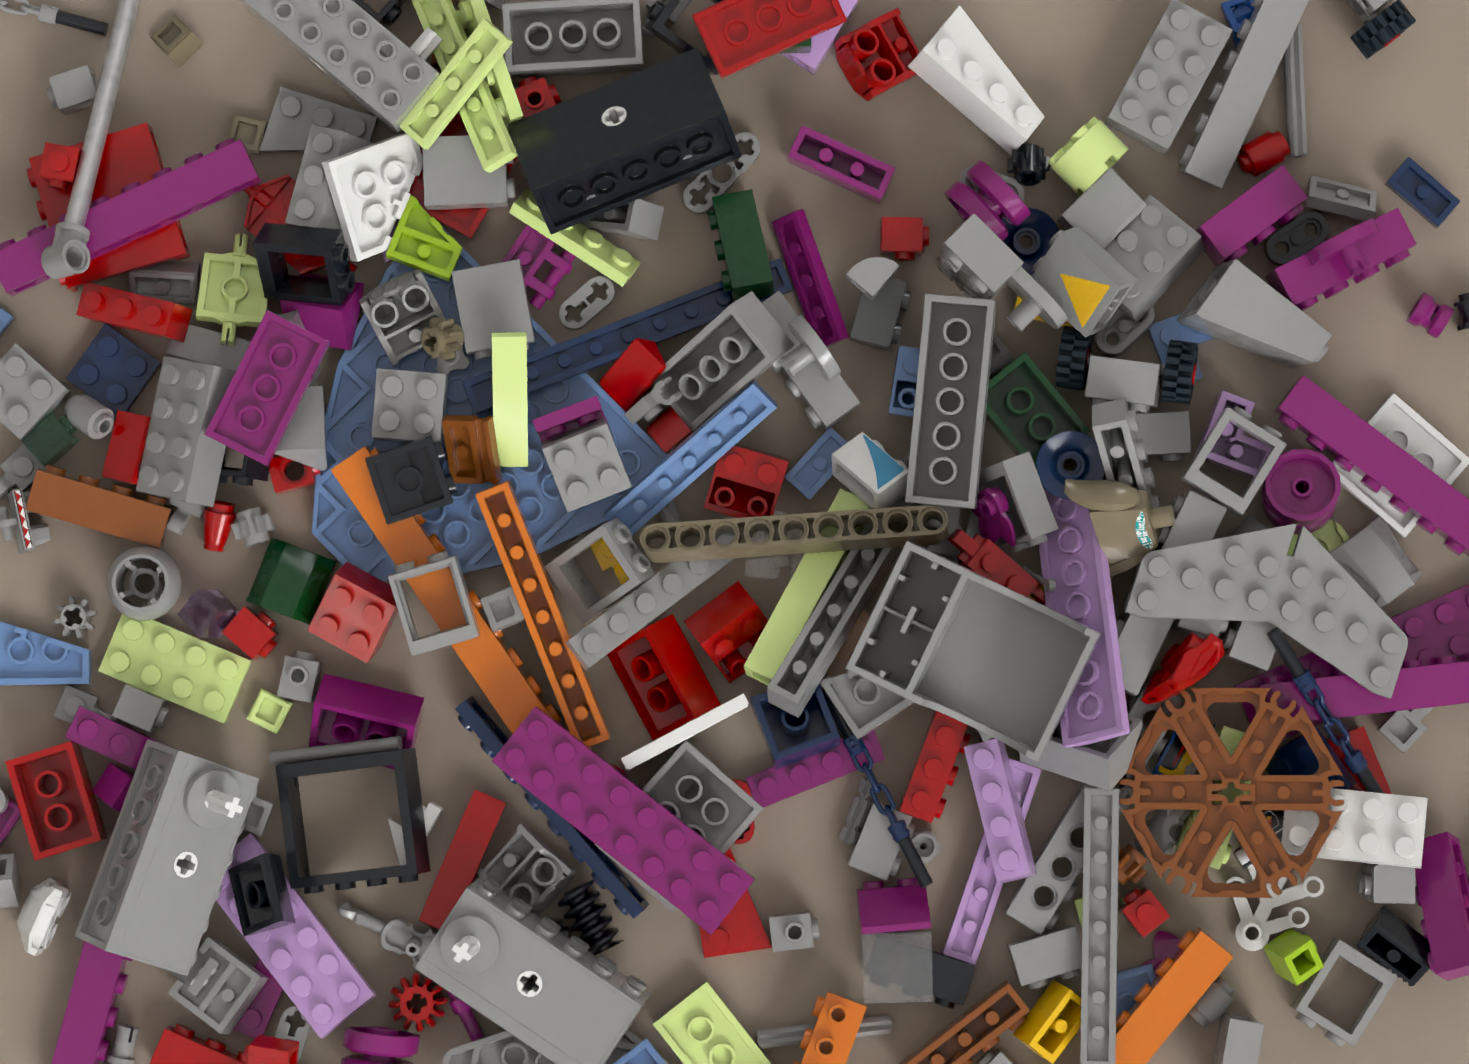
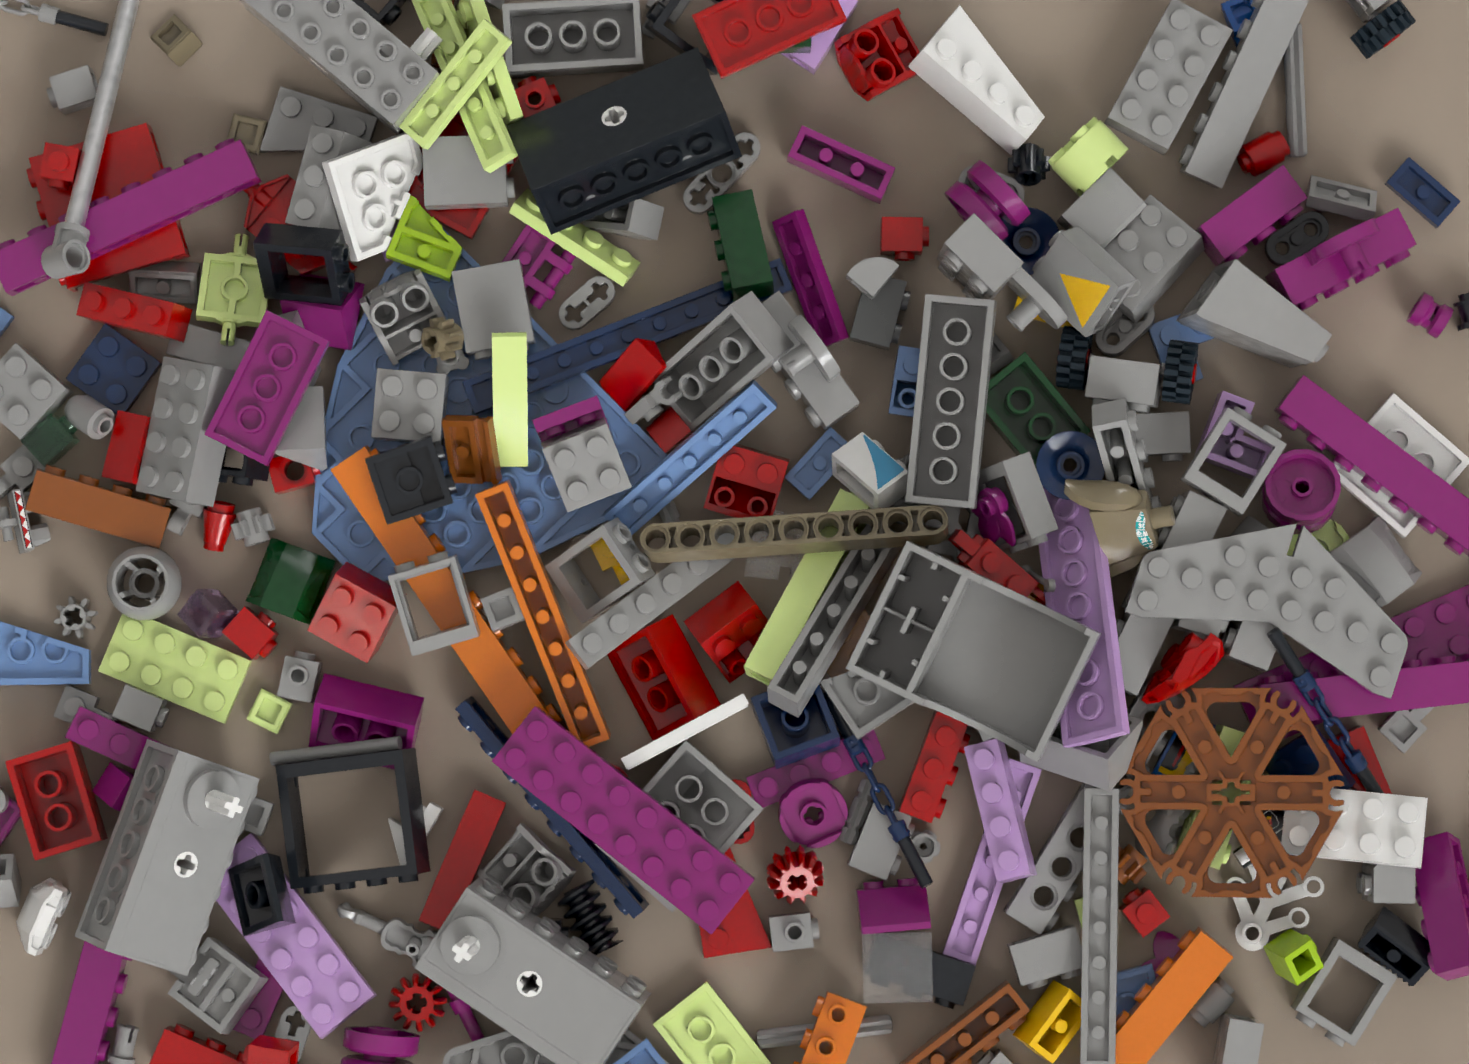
(795, 874): none -> red gear
(815, 793): none -> magenta plate

